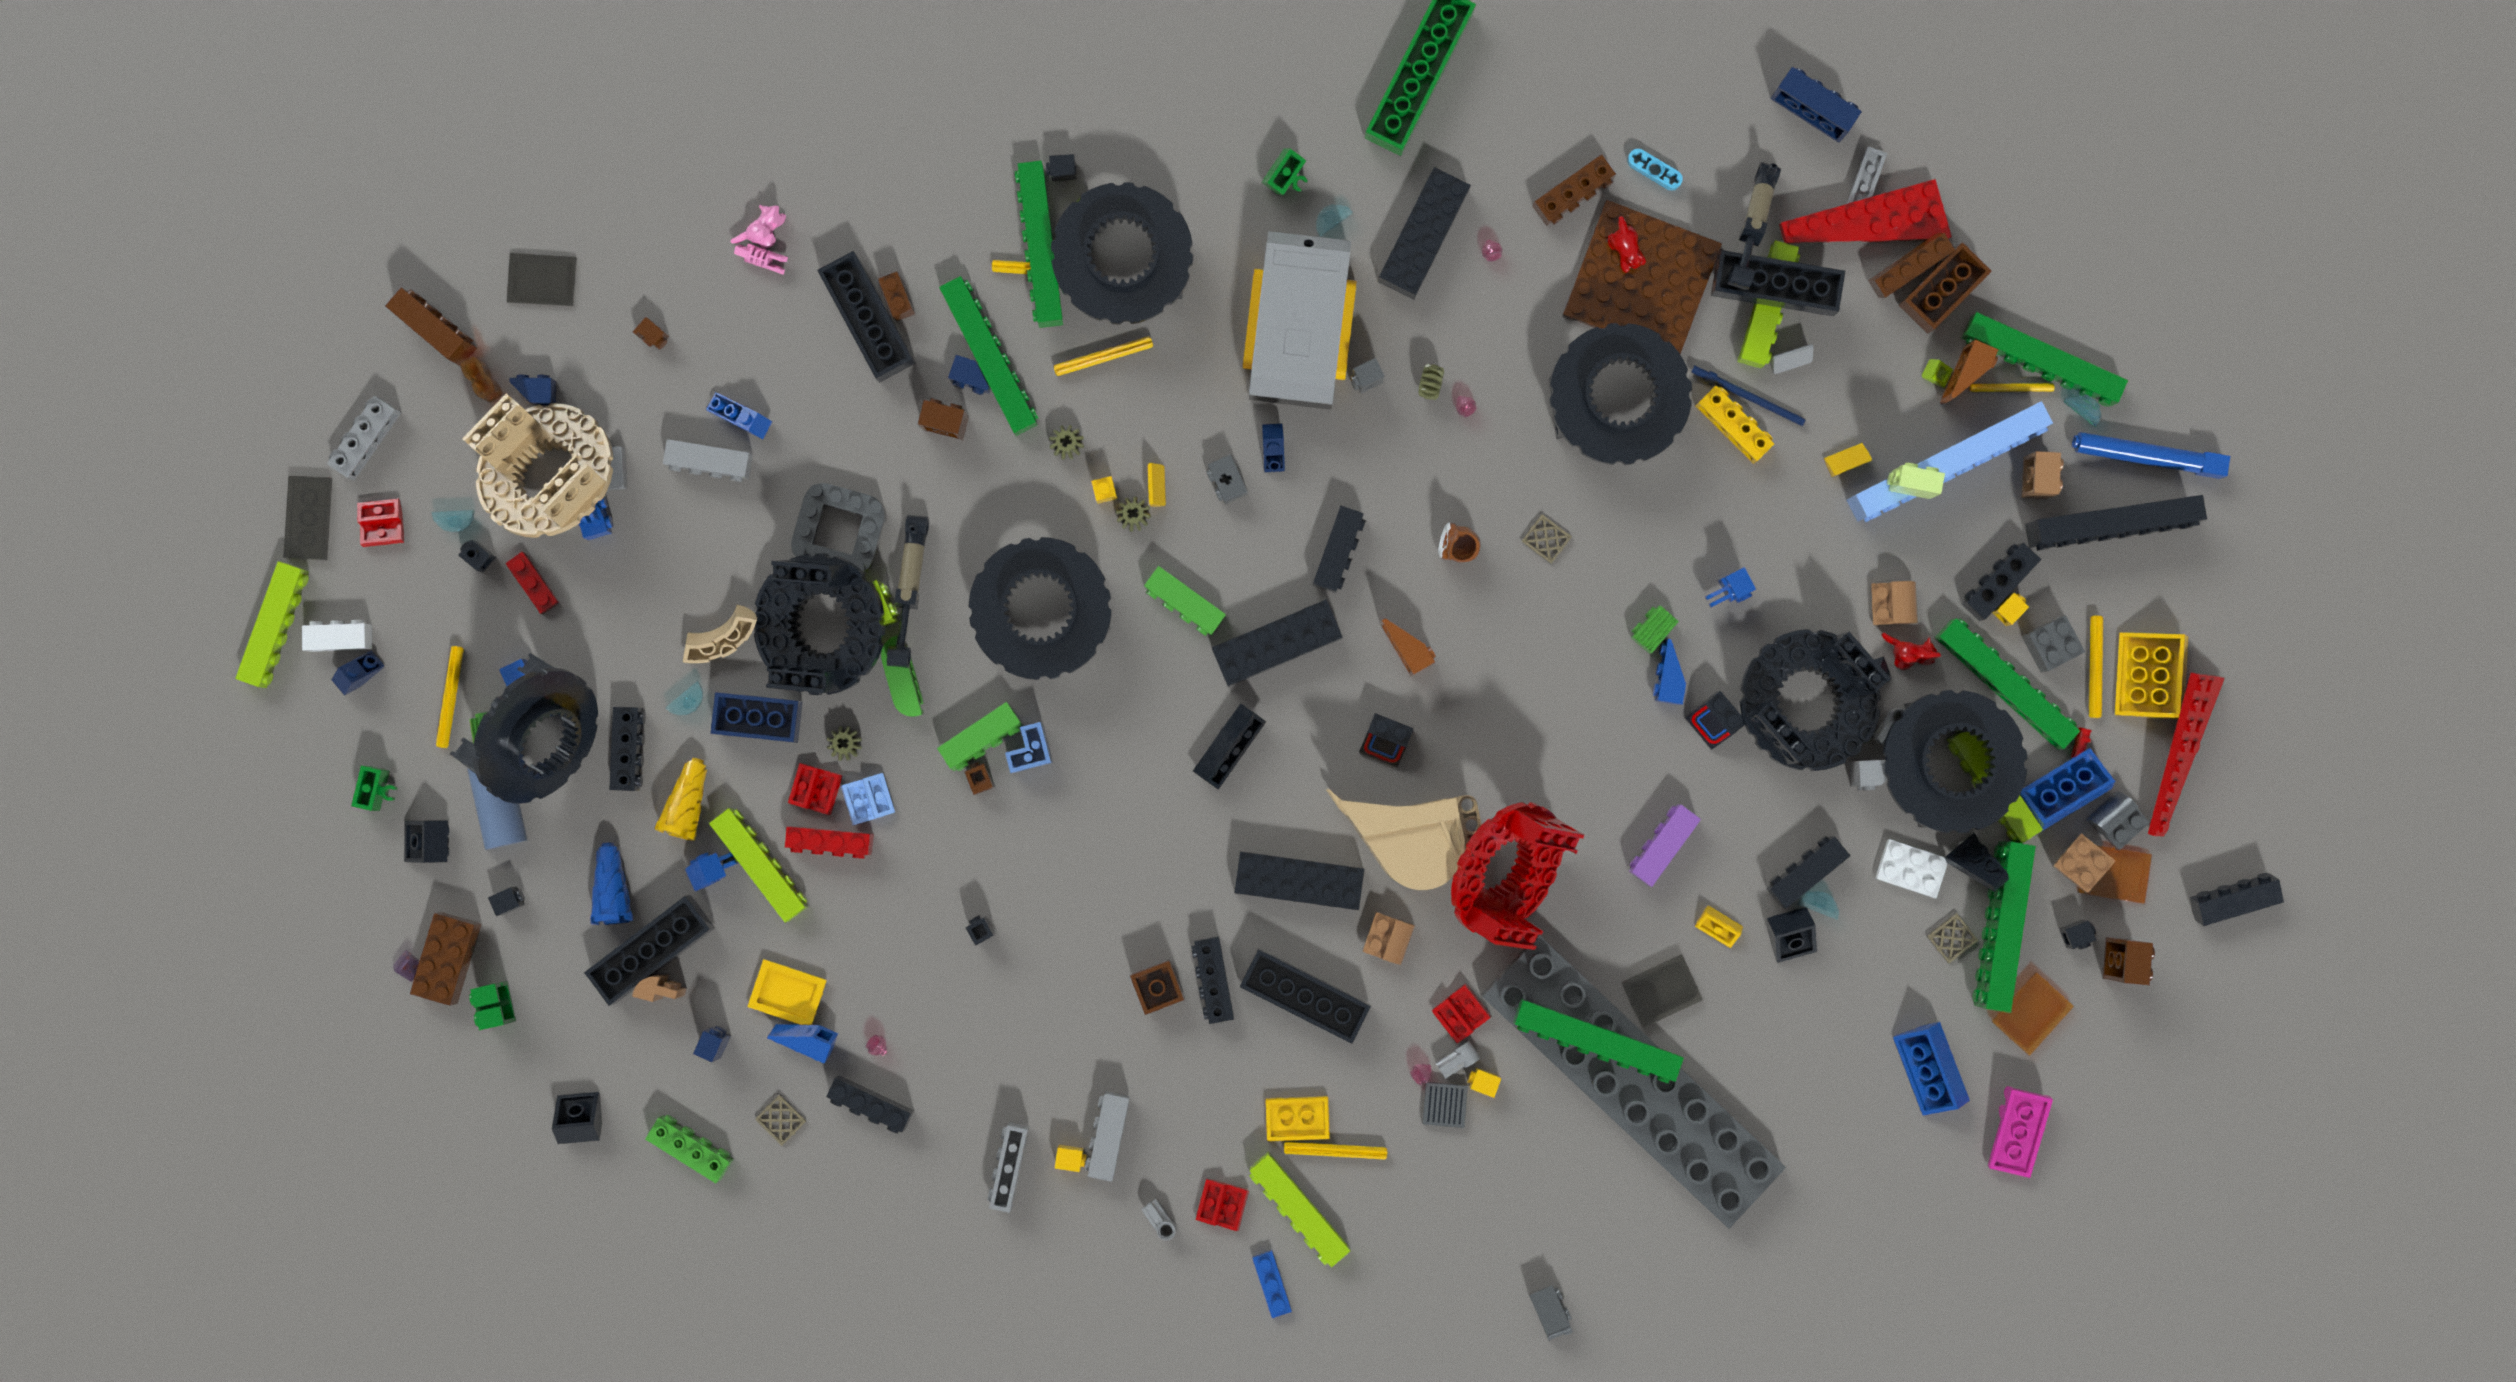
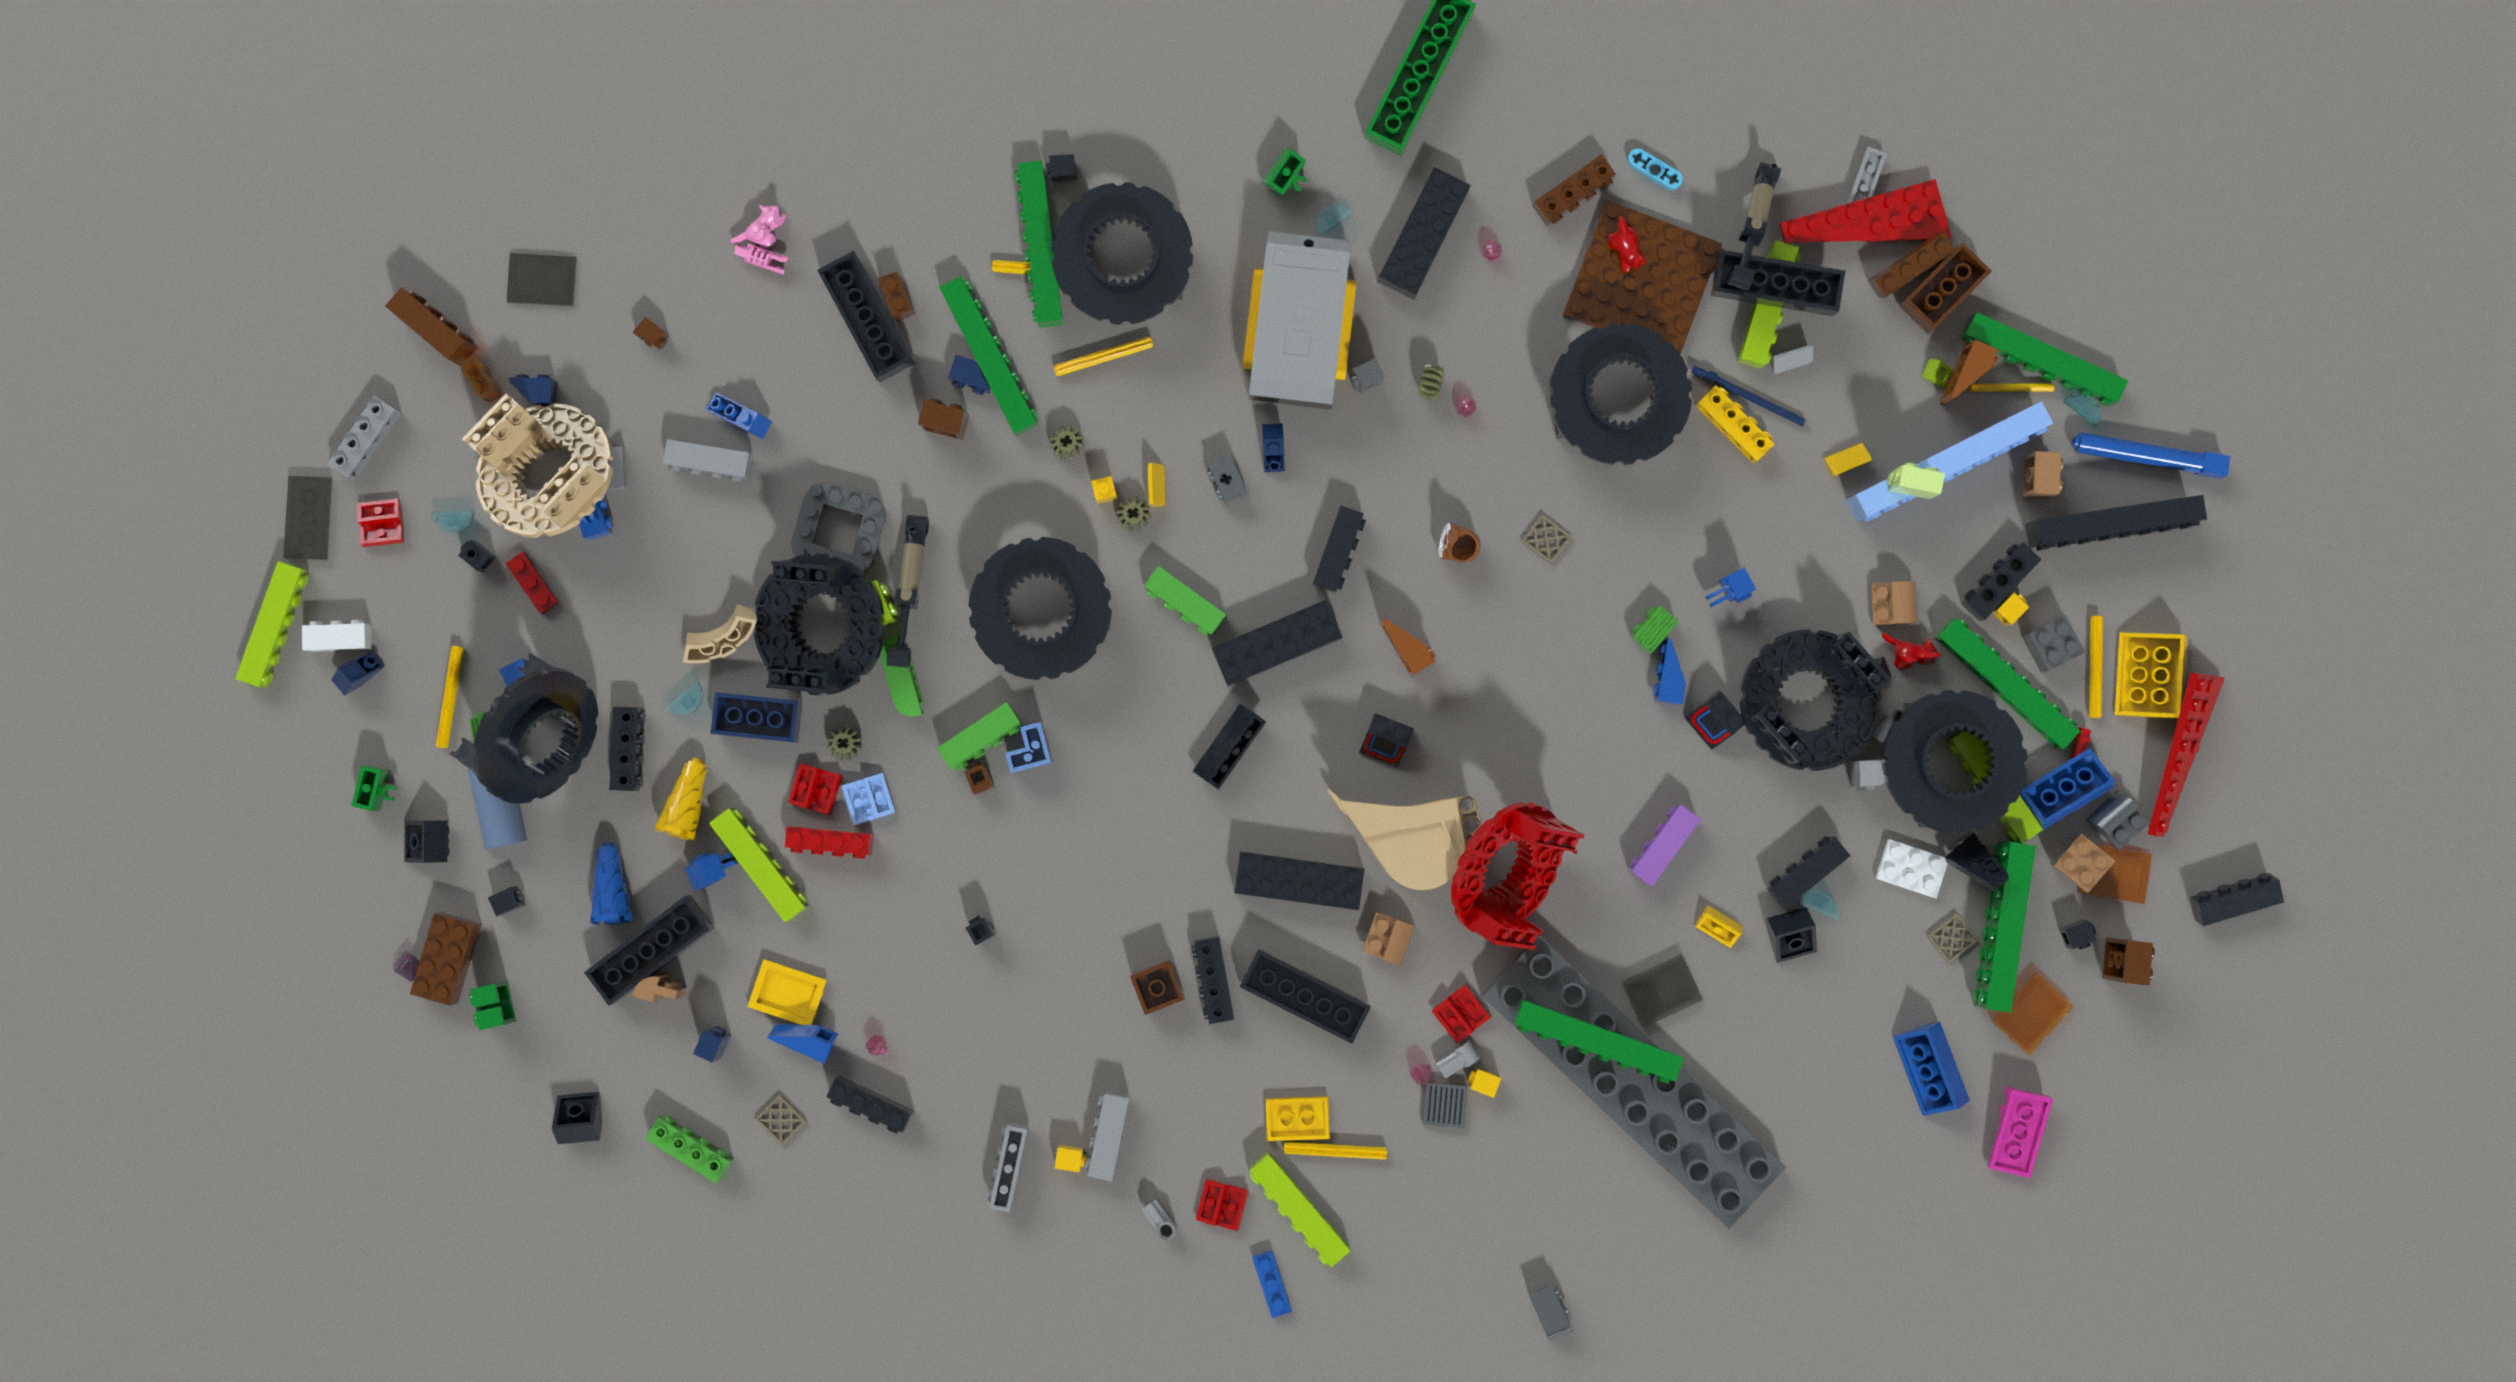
(1816, 104): dark blue brick -> none

